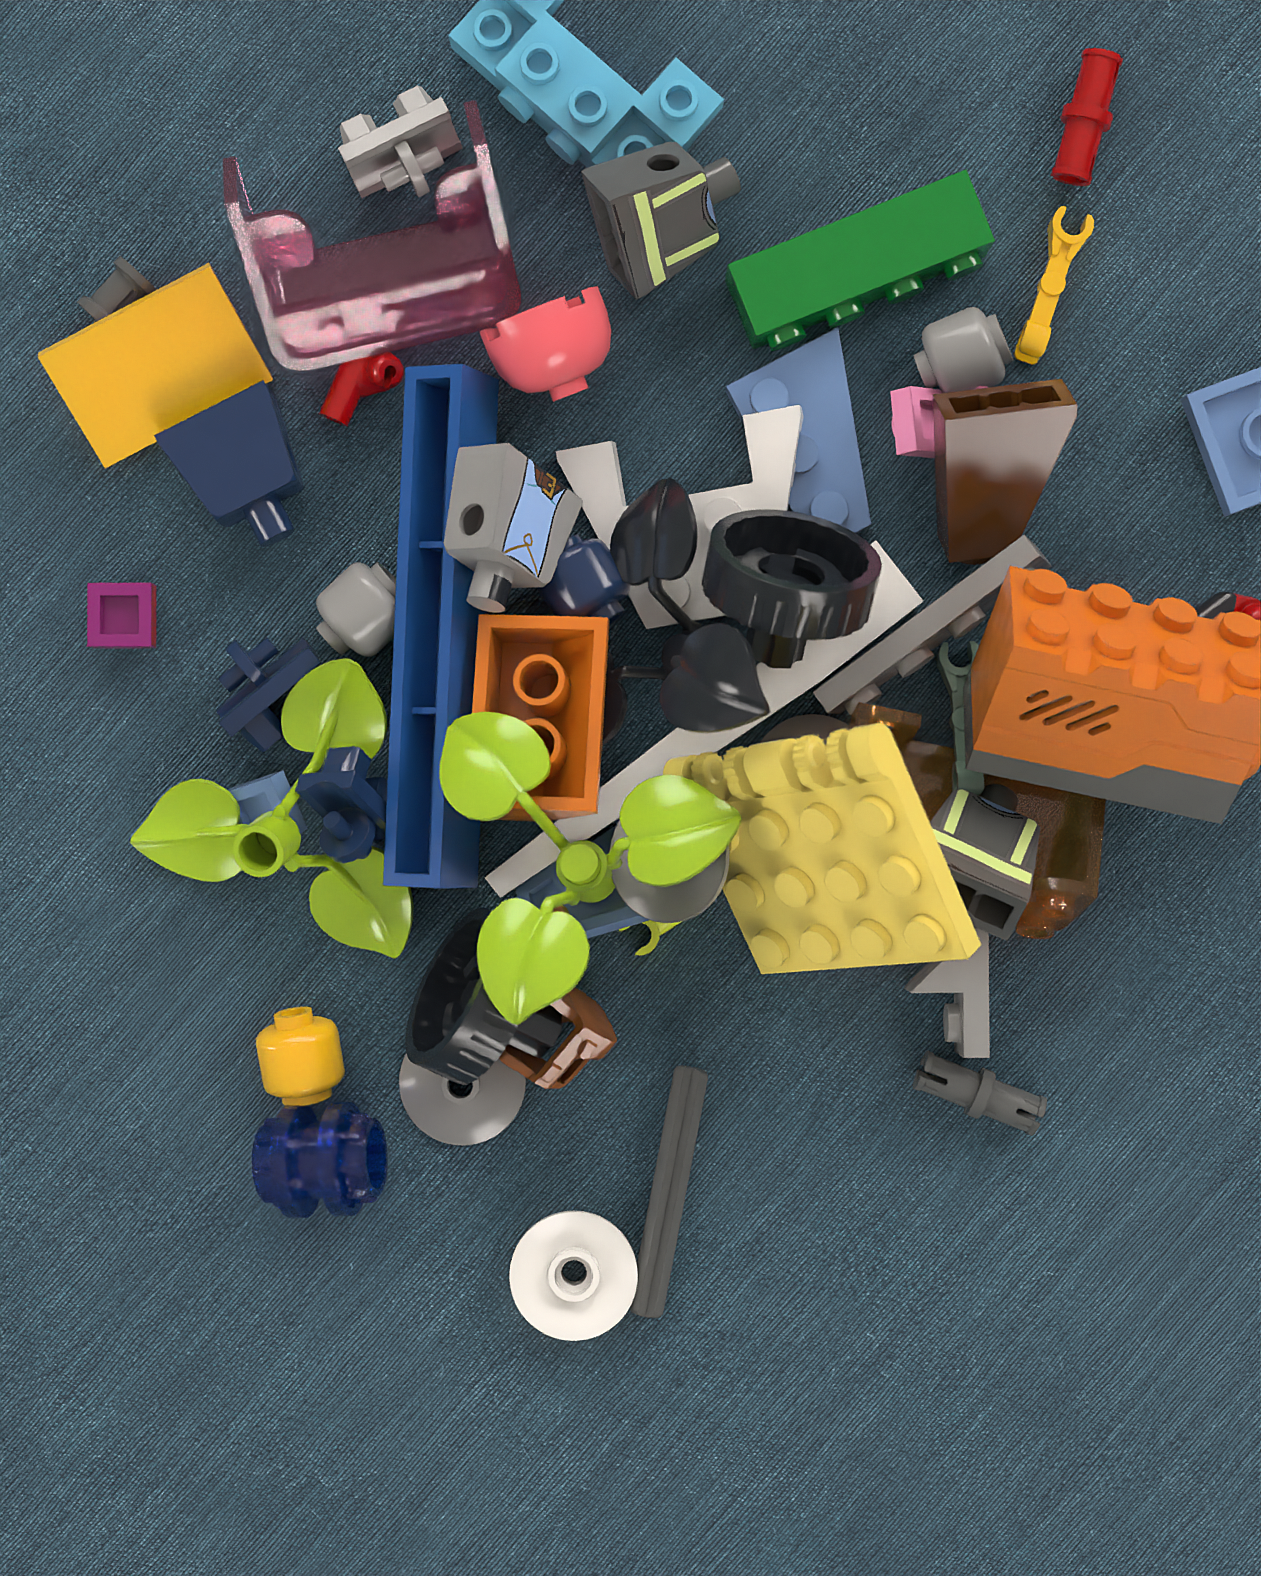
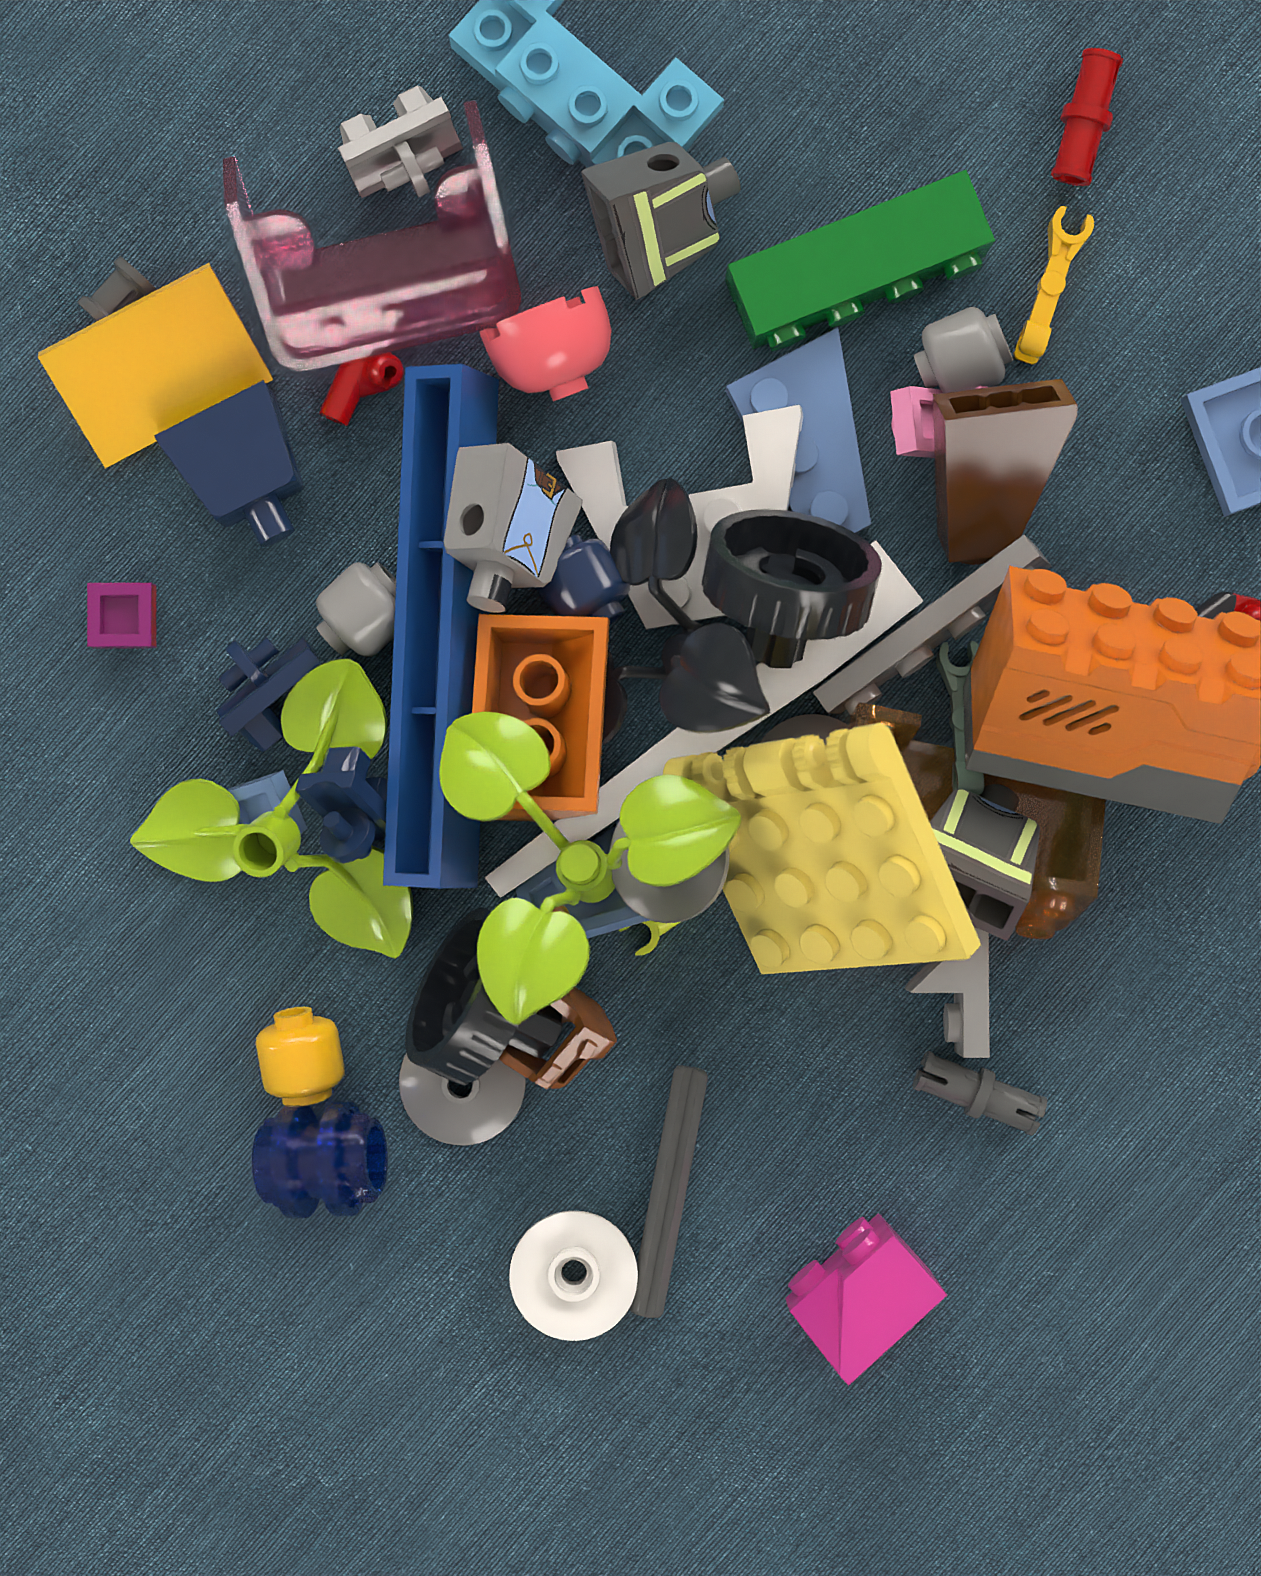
(862, 1296): none -> dark pink slope

